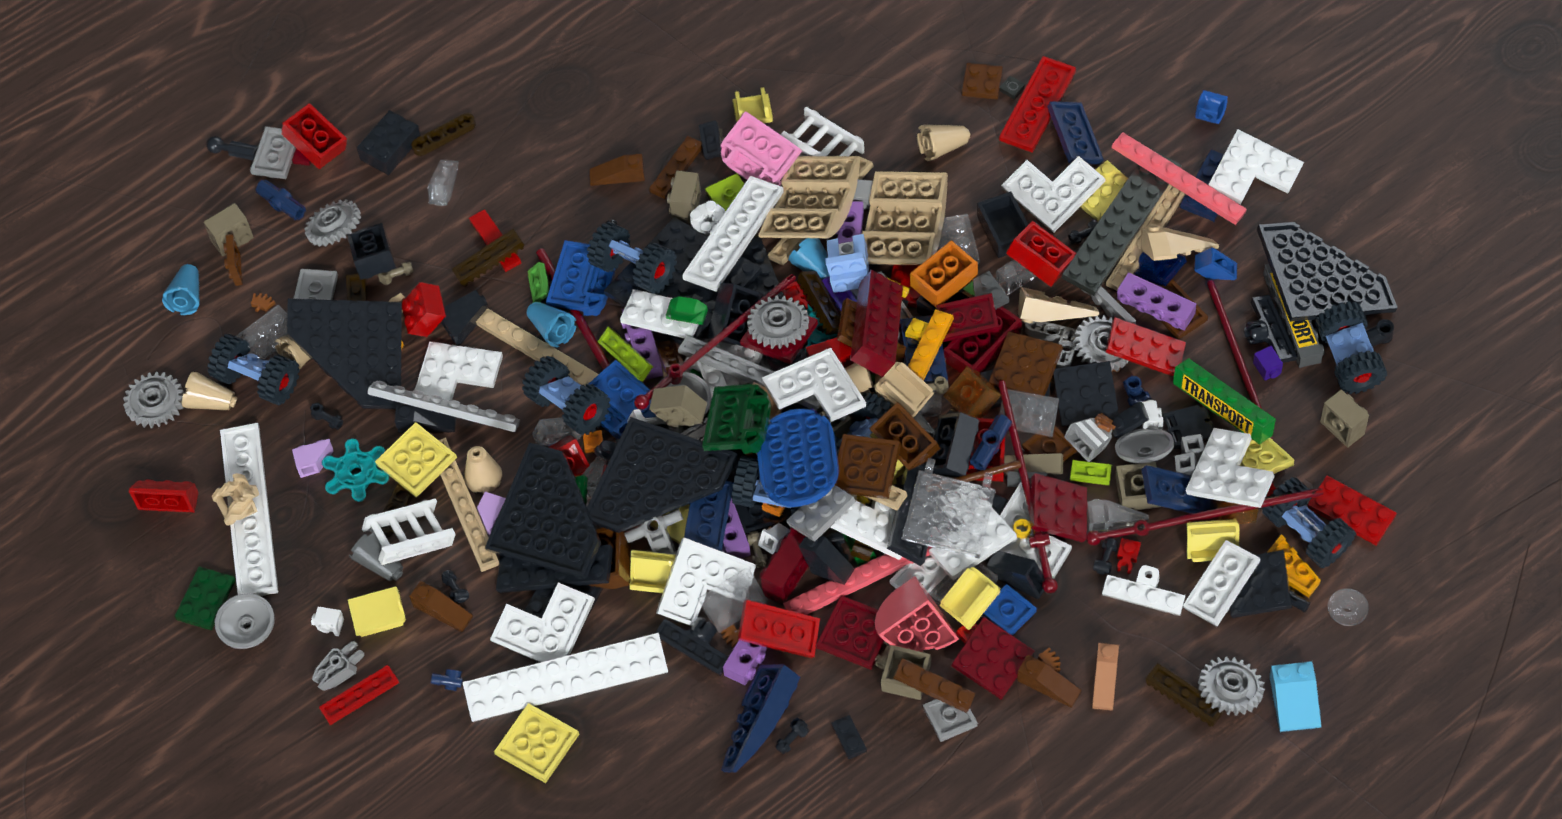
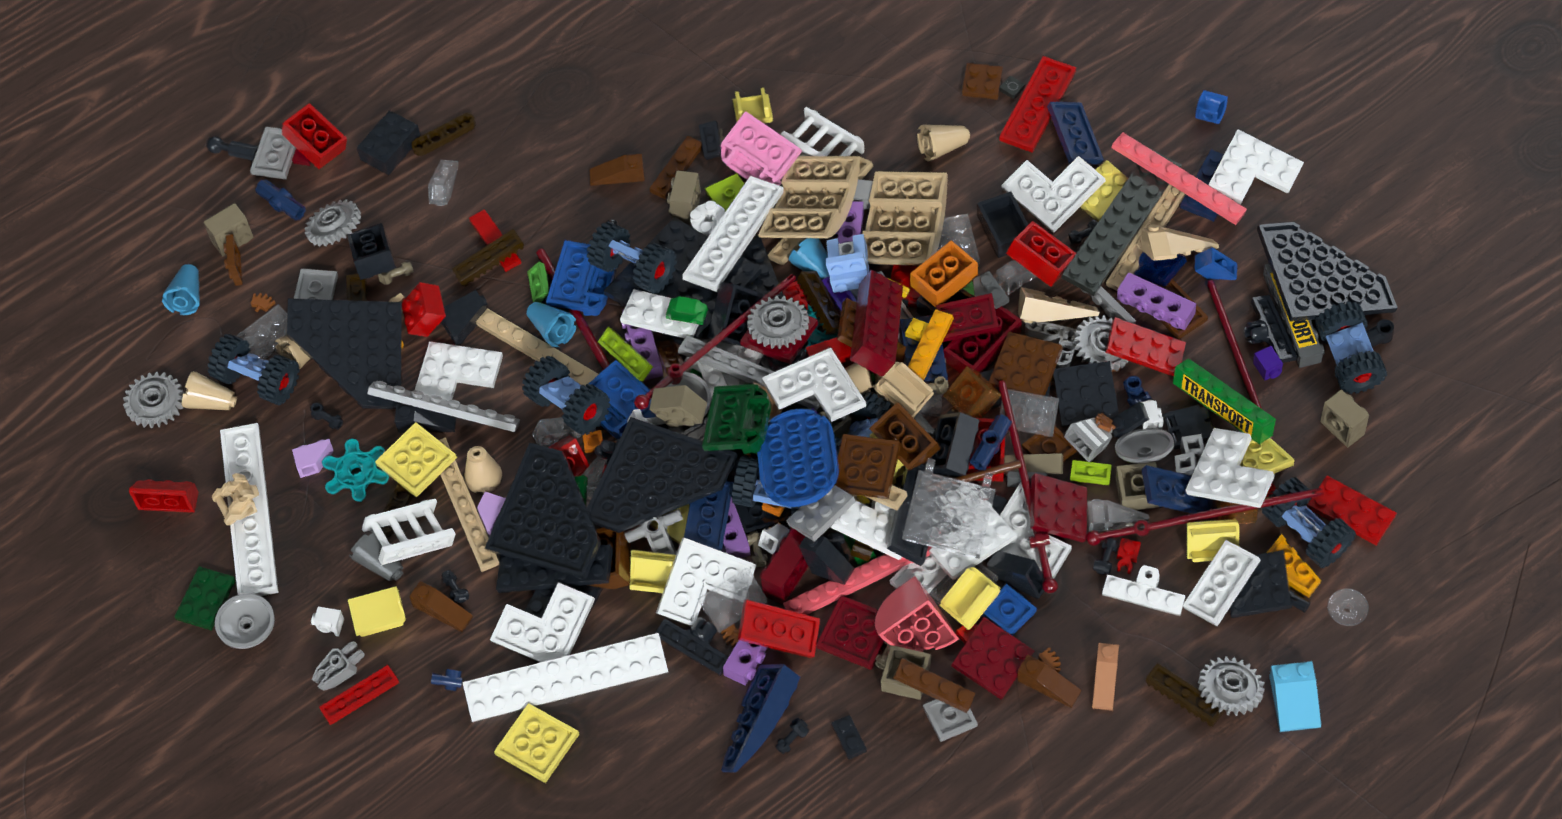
(1026, 524): yellow bush -> none

